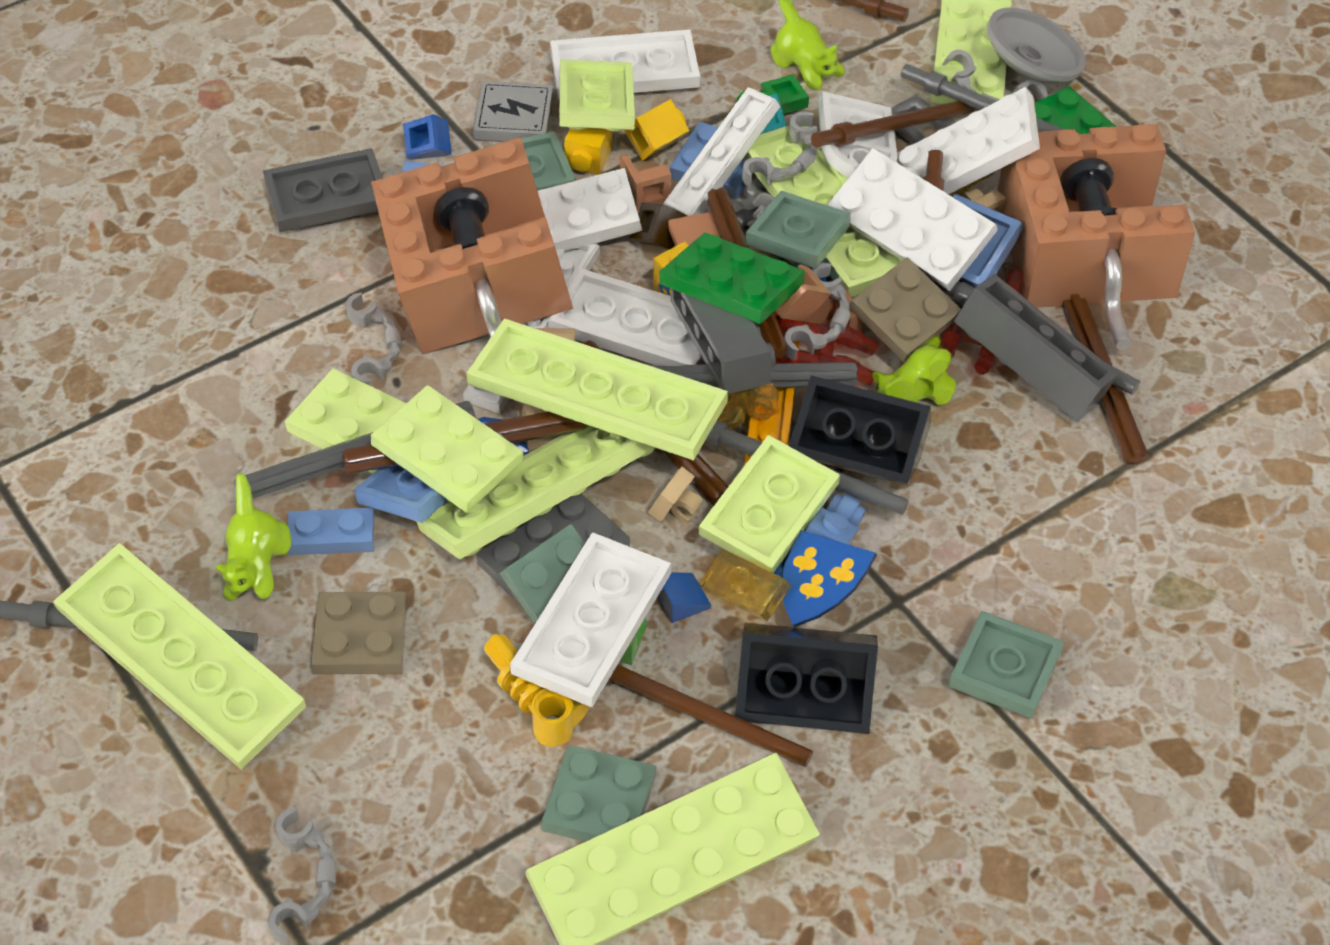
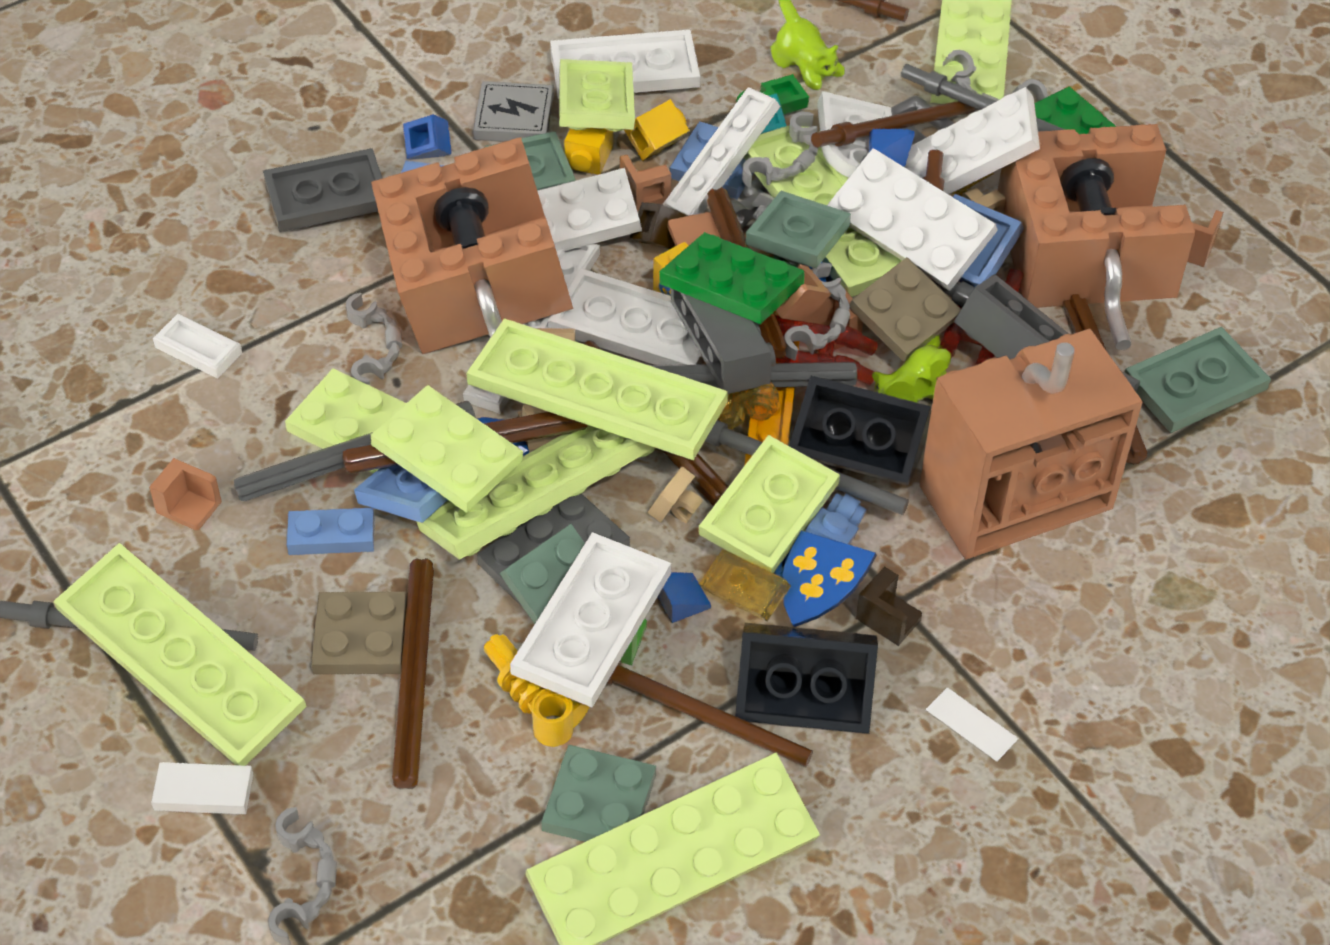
(185, 494): none -> nougat panel
(197, 346): none -> white tile
(202, 788): none -> white tile
(251, 542): lime animal -> none
(413, 675): none -> reddish brown axle
(884, 611): none -> dark brown panel
(892, 143): none -> blue slope
(972, 724): none -> white sticker
(1006, 664): sand green plate -> none
(1028, 442): none -> nougat piece
(1035, 46): light grey dish -> none
(1197, 379): none -> sand green plate
(1204, 240): none -> nougat panel

